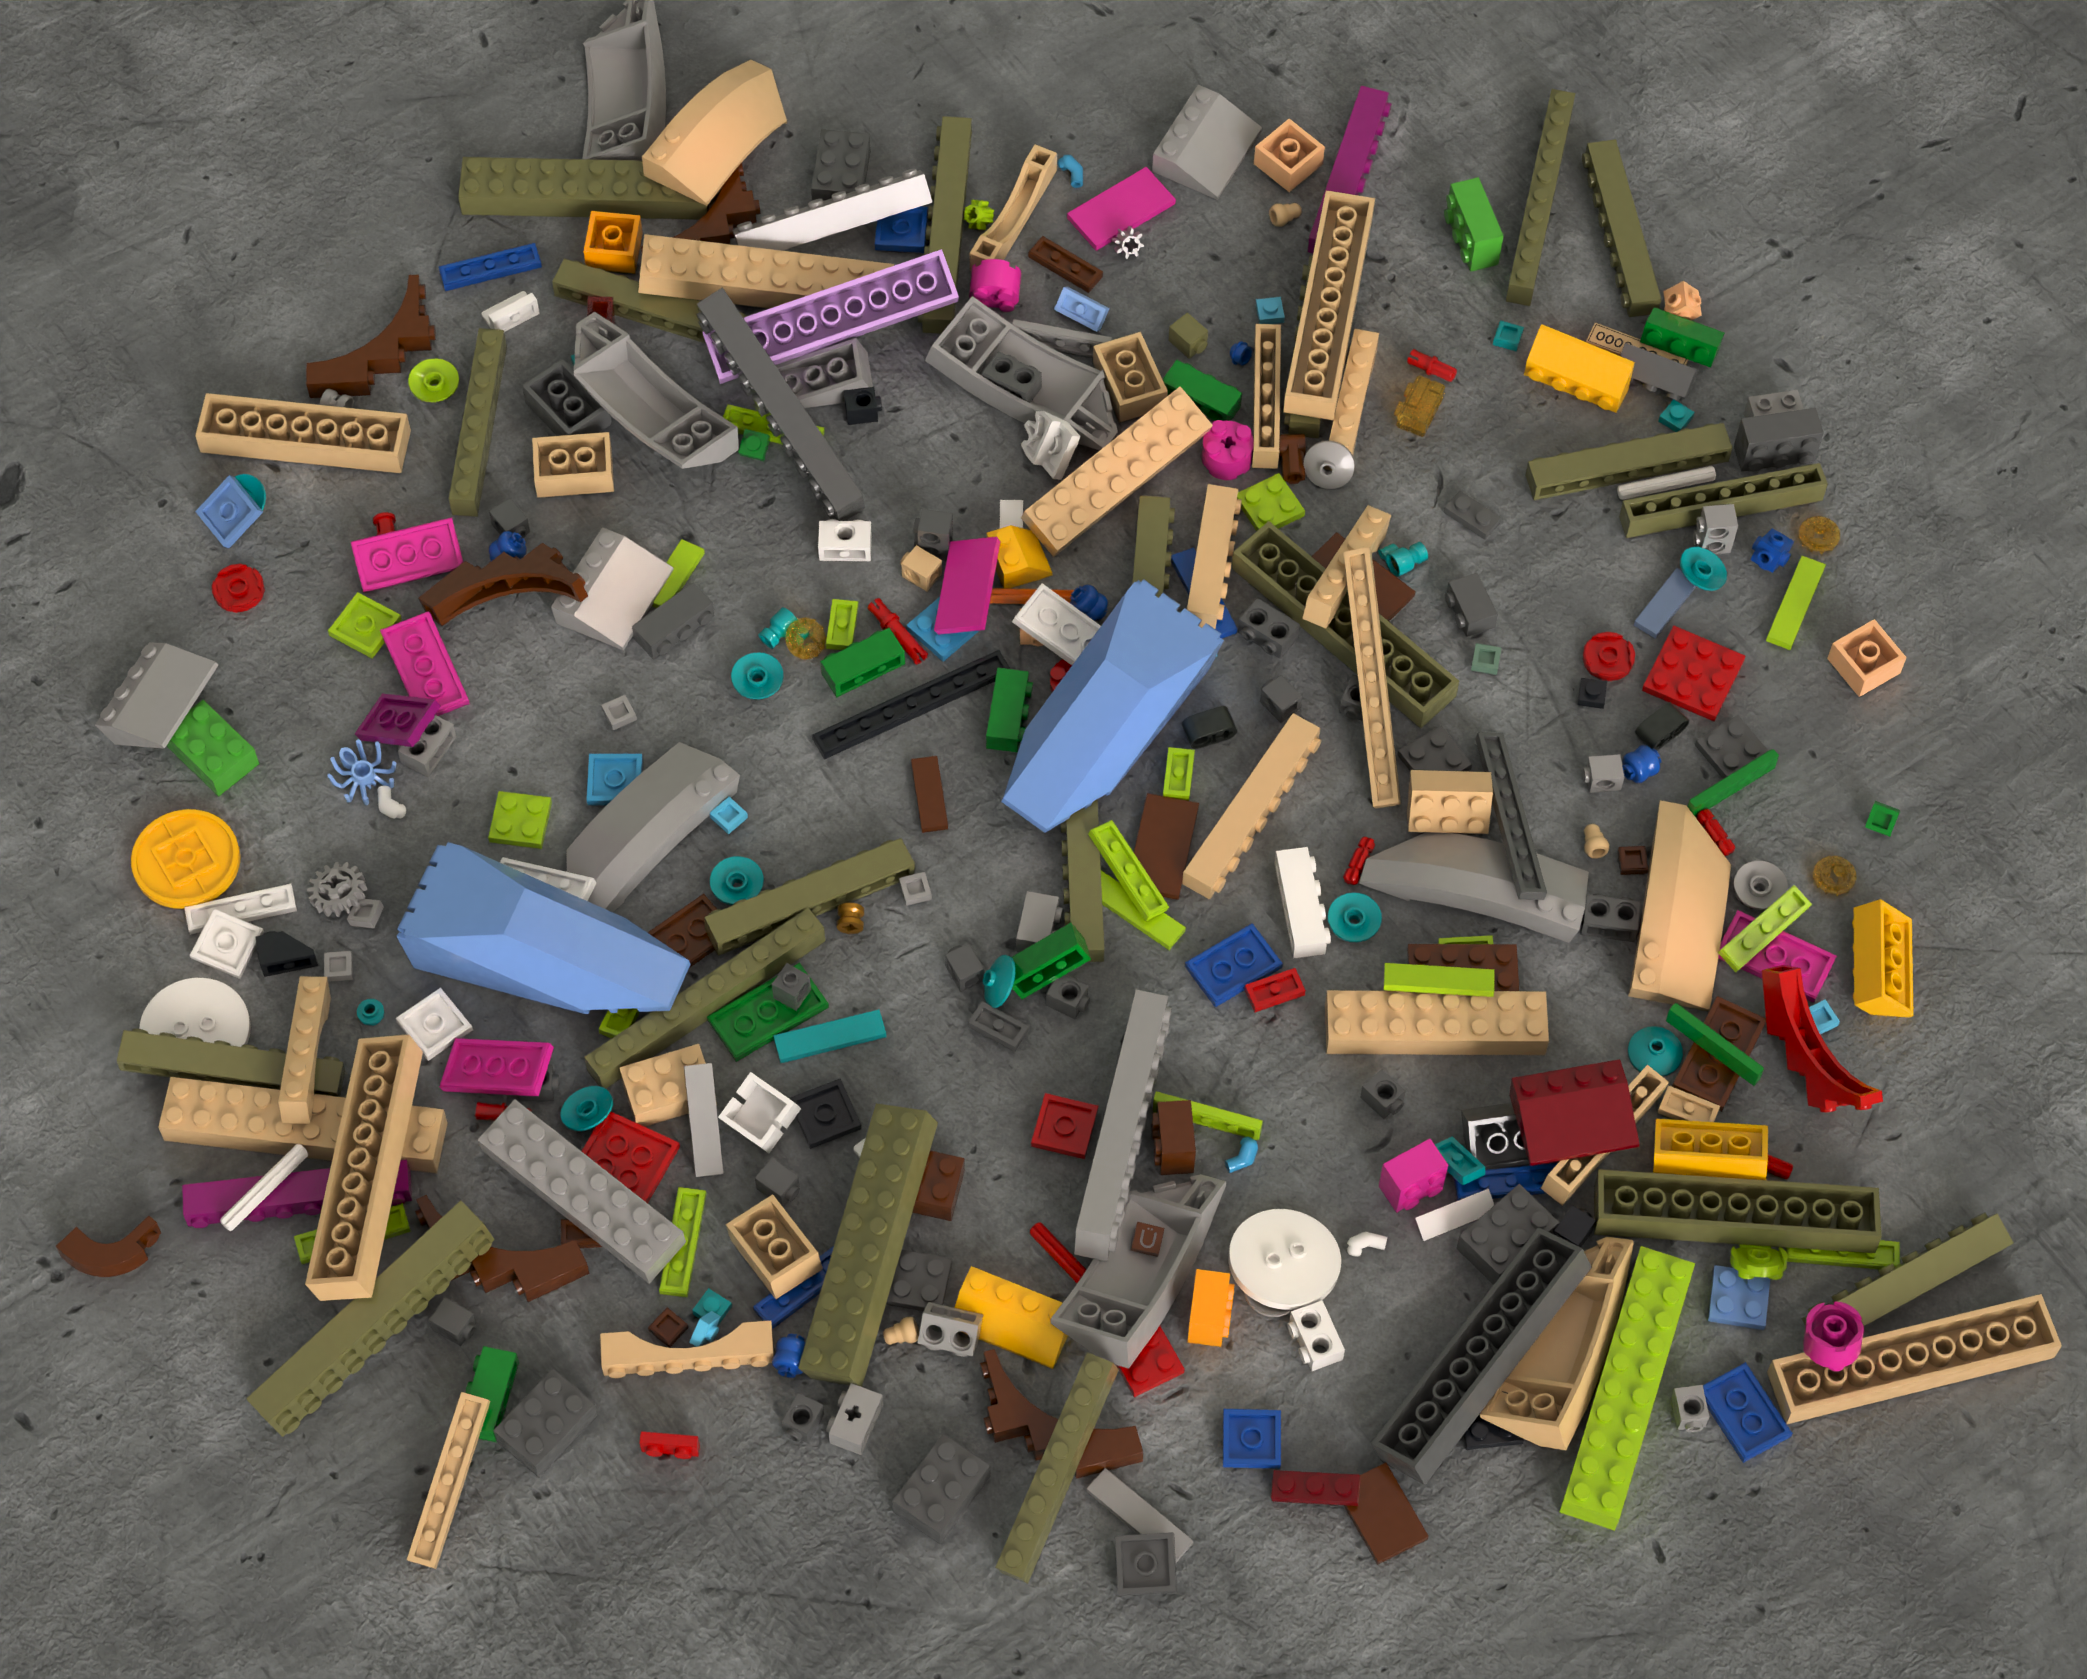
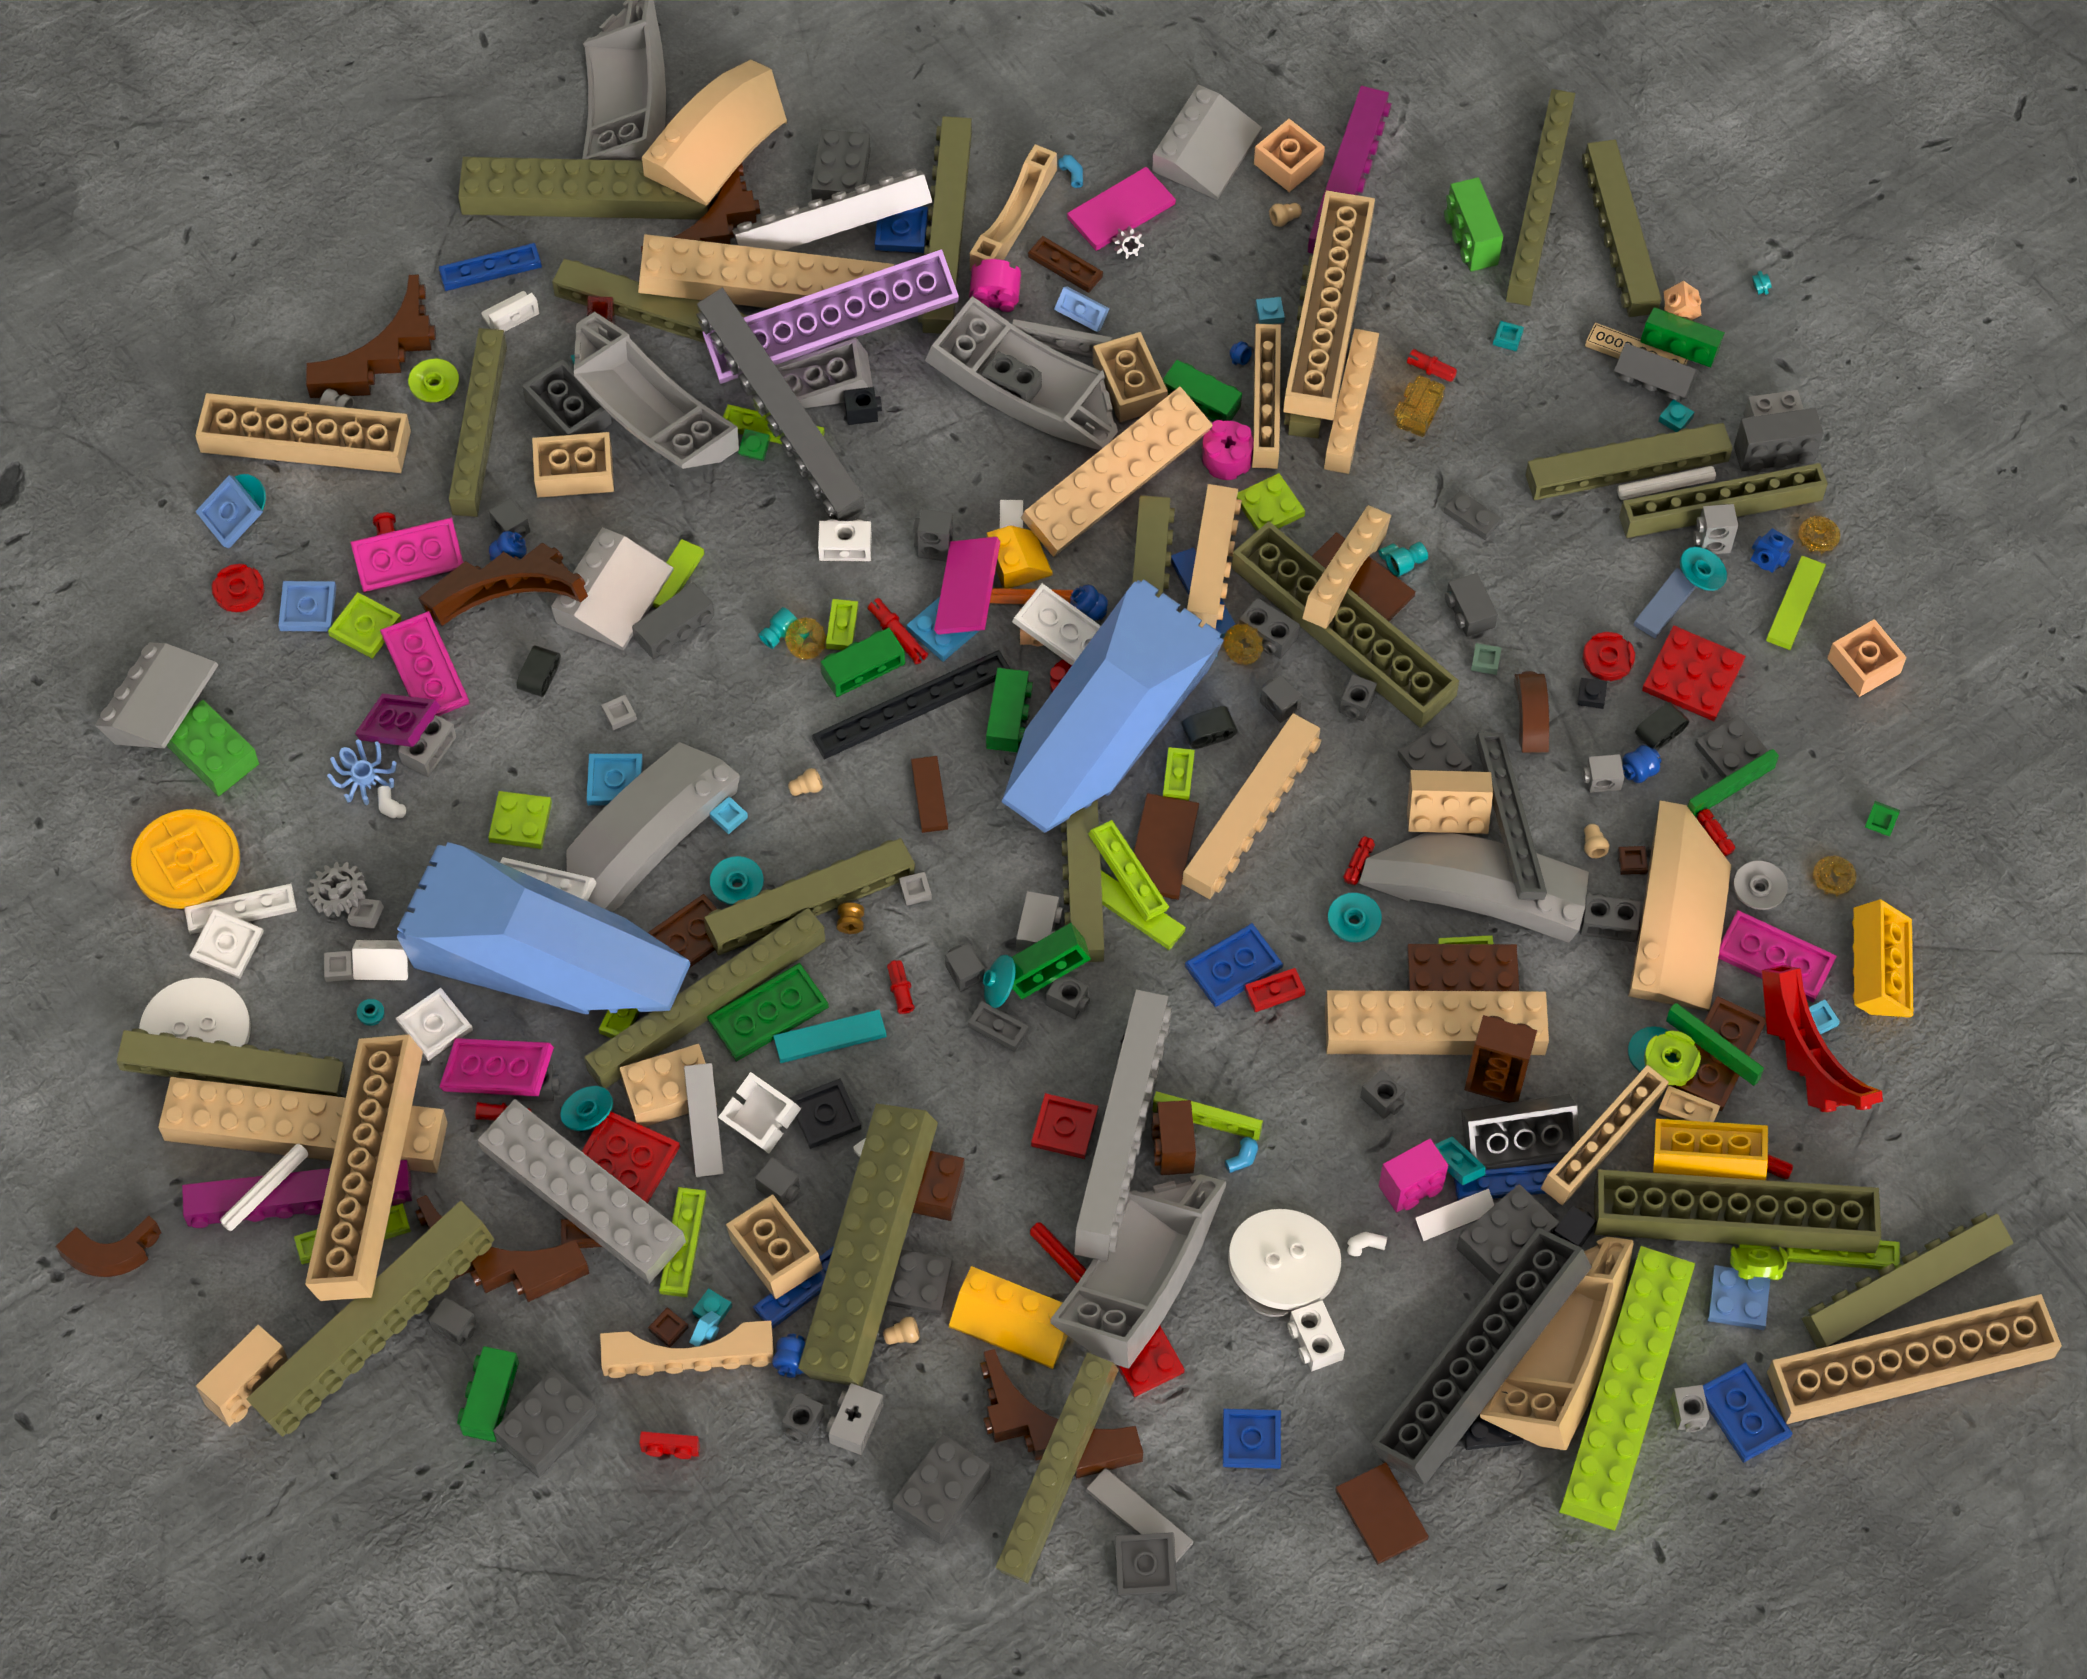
(240, 1374): none -> tan brick
(283, 954): black slope -> none
(298, 1077): tan arch -> none
(307, 605): none -> medium blue plate
(379, 960): none -> white panel
(448, 1480): tan plate -> none
(538, 671): none -> pearl dark grey beam
(613, 241): light orange brick -> none
(757, 666): teal dish -> none
(791, 986): dark grey brick -> none
(806, 783): none -> tan piece
(900, 987): none -> red axle
(921, 568): tan brick -> none
(951, 1322): light grey brick -> none
(978, 214): lime gear -> none
(1050, 443): white plate -> none
(1147, 1239): reddish brown tile -> none
(1188, 335): olive brick -> none
(1210, 1308): light orange brick -> none
(1235, 648): none -> clear yellow gear
(1292, 450): reddish brown piece -> none
(1301, 903): white brick -> none
(1315, 1488): dark red plate -> none
(1333, 455): light grey dish -> none
(1372, 678): tan plate -> none
(1439, 979): lime tile -> none
(1500, 1059): none -> reddish brown brick
(1533, 711): none -> reddish brown arch
(1574, 1112): dark red slope -> none
(1579, 368): yellow slope -> none
(1685, 1050): none -> lime plate
(1761, 283): none -> teal plate
(1764, 928): lime tile -> none
(1833, 1335): dark pink brick -> none

